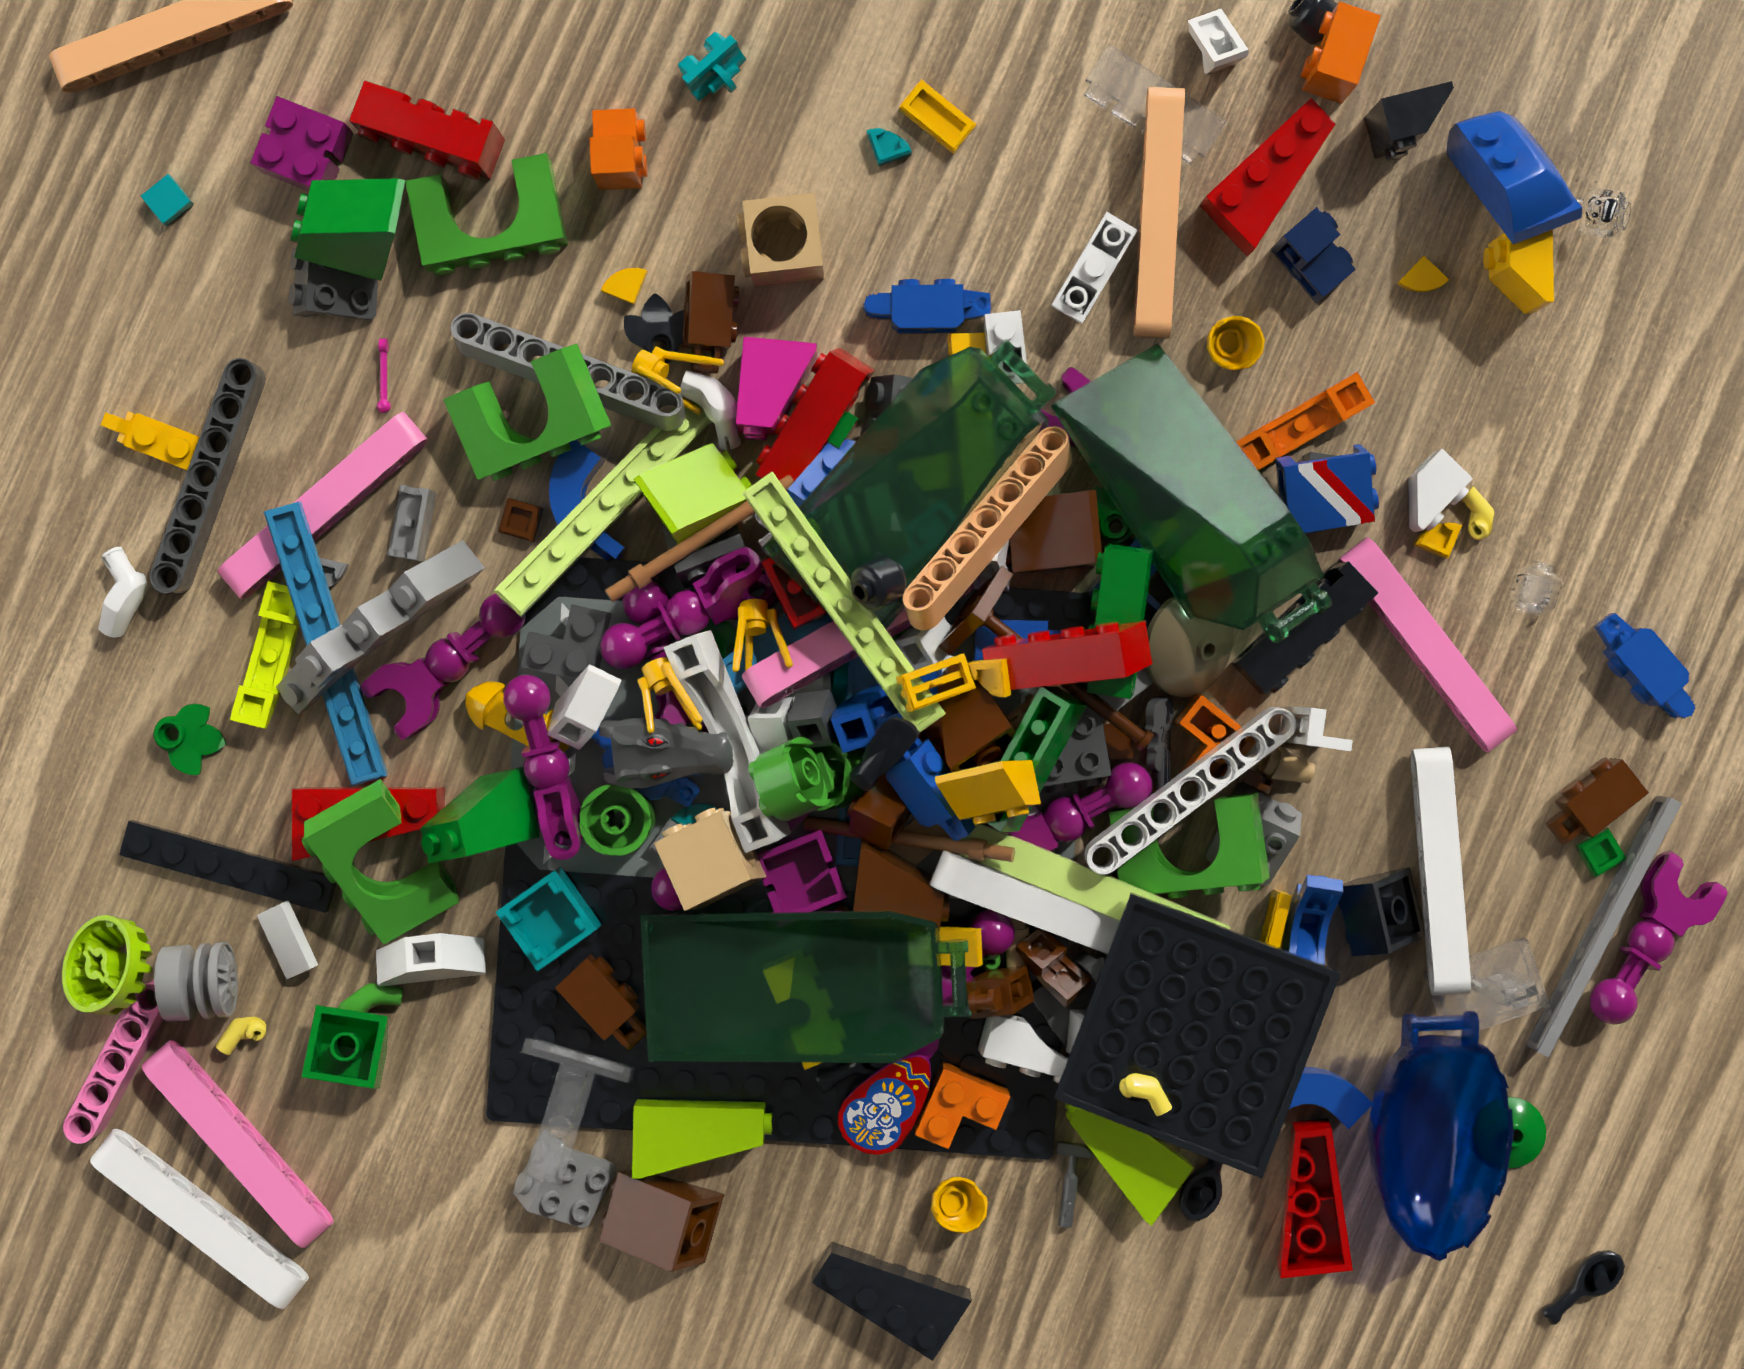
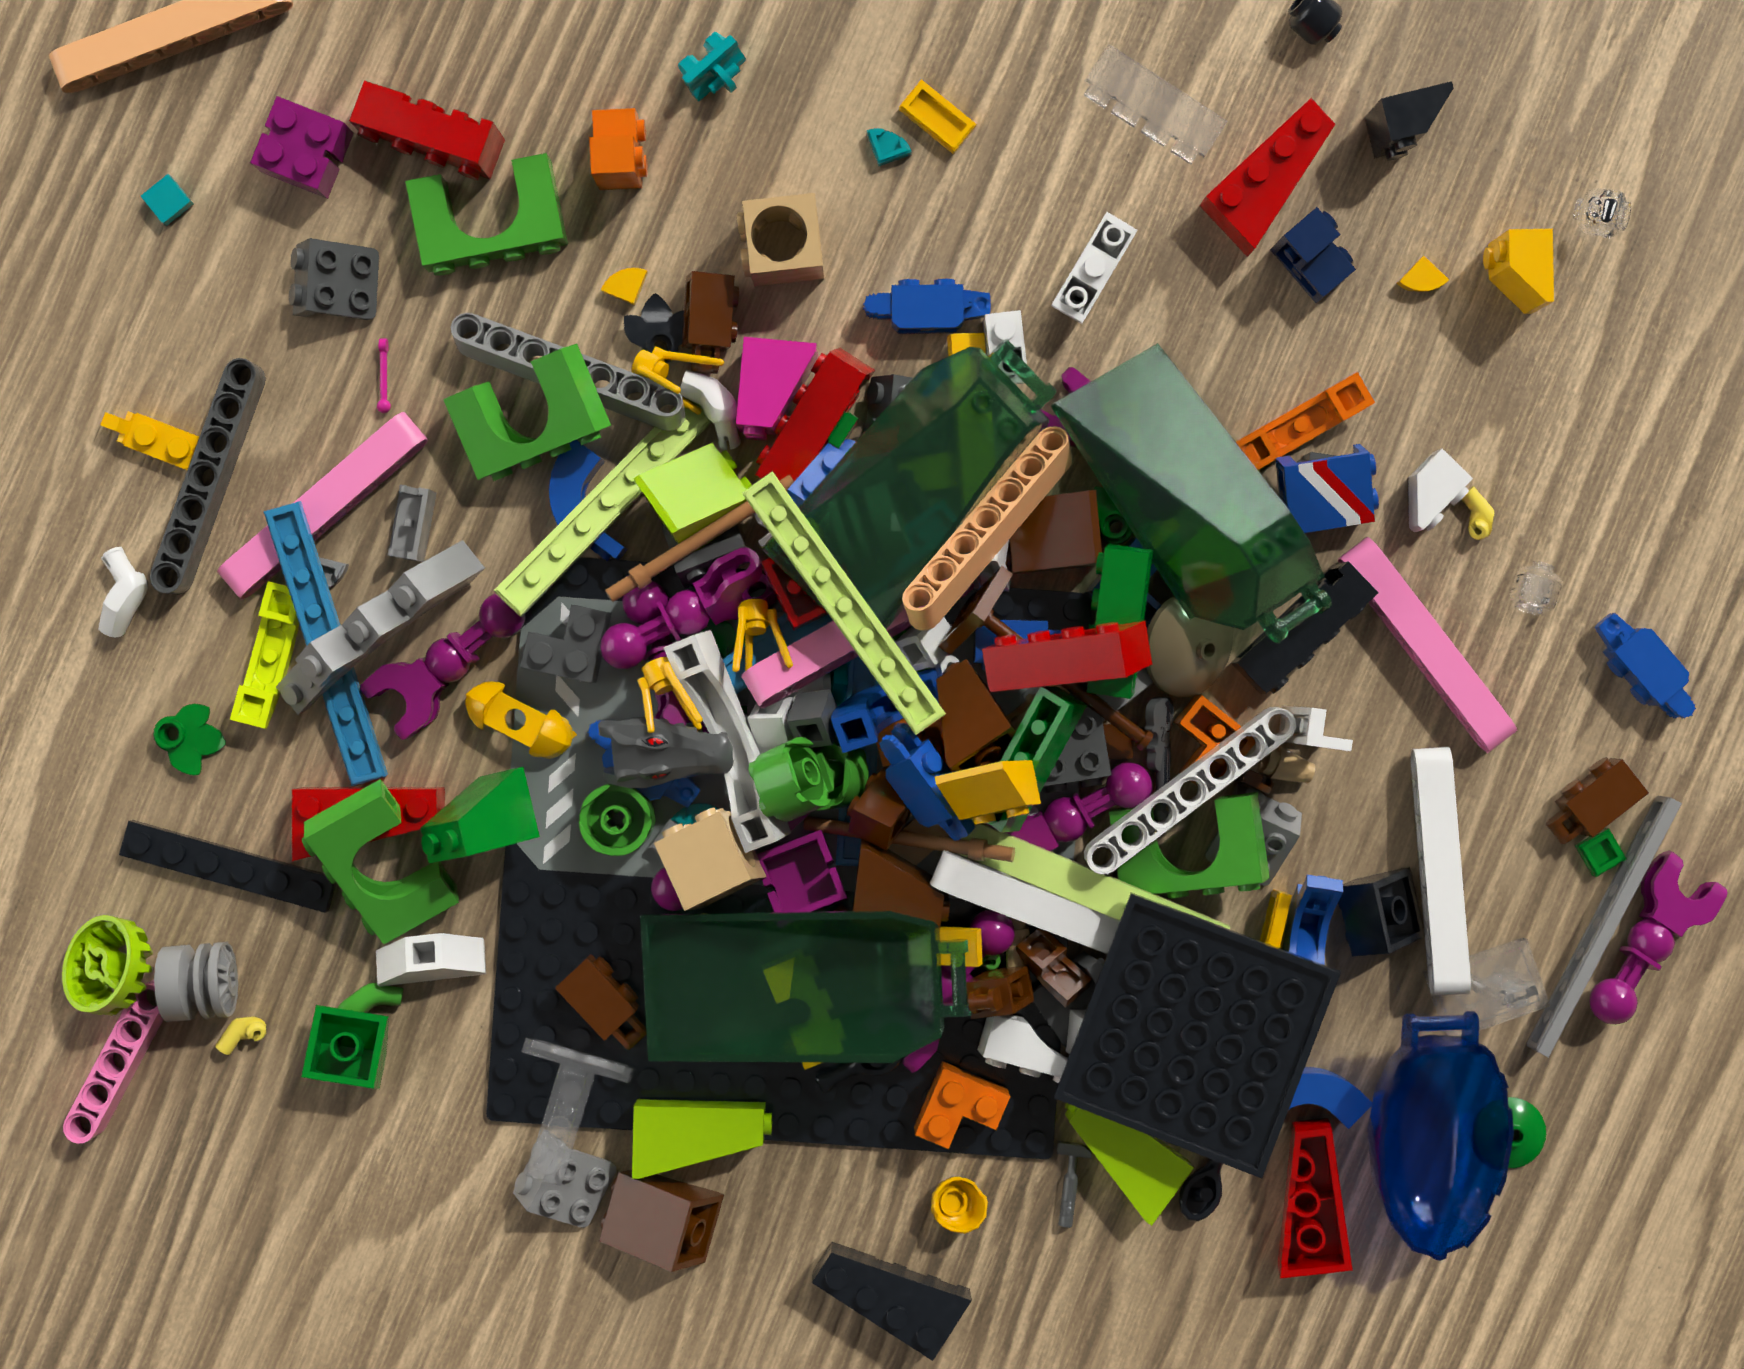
(199, 1218): white beam -> none
(237, 1143): bright pink beam -> none
(287, 939): white tile -> none
(349, 224): green slope -> none
(520, 519): reddish brown tile -> none
(545, 767): magenta piece -> none
(548, 918): teal container -> none
(583, 707): white slope -> none
(878, 583): black head -> none
(884, 751): black piece -> none
(885, 1105): shield -> none
(909, 692): yellow tile -> none
(992, 676): yellow tile -> none
(1146, 1088): light yellow arm -> none
(1158, 212): light nougat beam -> none
(1217, 41): white slope -> none
(1235, 343): yellow hair -> none
(1339, 61): orange brick -> none
(1439, 539): yellow tile -> none
(1511, 175): blue windscreen -> none
(1594, 1277): black piece -> none

